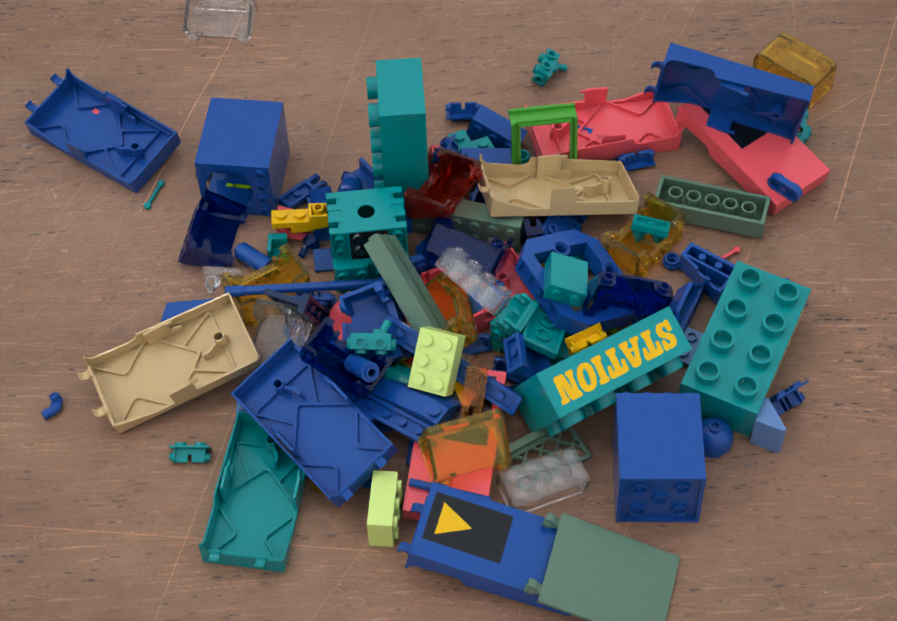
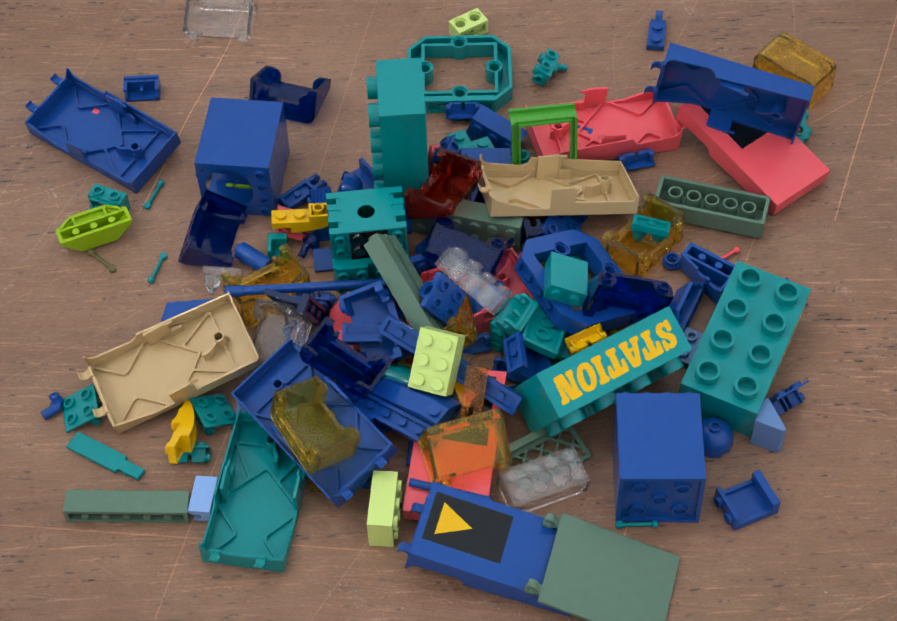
(79, 406): none -> teal hinge
(94, 227): none -> lime wedge
(104, 456): none -> teal piece
(107, 196): none -> teal window
(112, 268): none -> olive hinge
(127, 506): none -> sand green brick
(142, 88): none -> blue hinge
(163, 256): none -> teal hinge
(184, 433): none -> yellow slope
(202, 497): none -> light blue hinge
(213, 412): none -> teal hinge
(299, 102): none -> clear blue windscreen
(311, 426): none -> clear yellow windscreen
(361, 367): blue brick -> none
(376, 341): teal brick -> none
(441, 297): none -> blue plate
(459, 47): none -> teal panel
(469, 24): none -> yellowish green brick
(619, 524): none -> teal hinge
(656, 33): none -> blue hinge
(747, 501): none -> blue panel
(784, 187): blue plate -> none

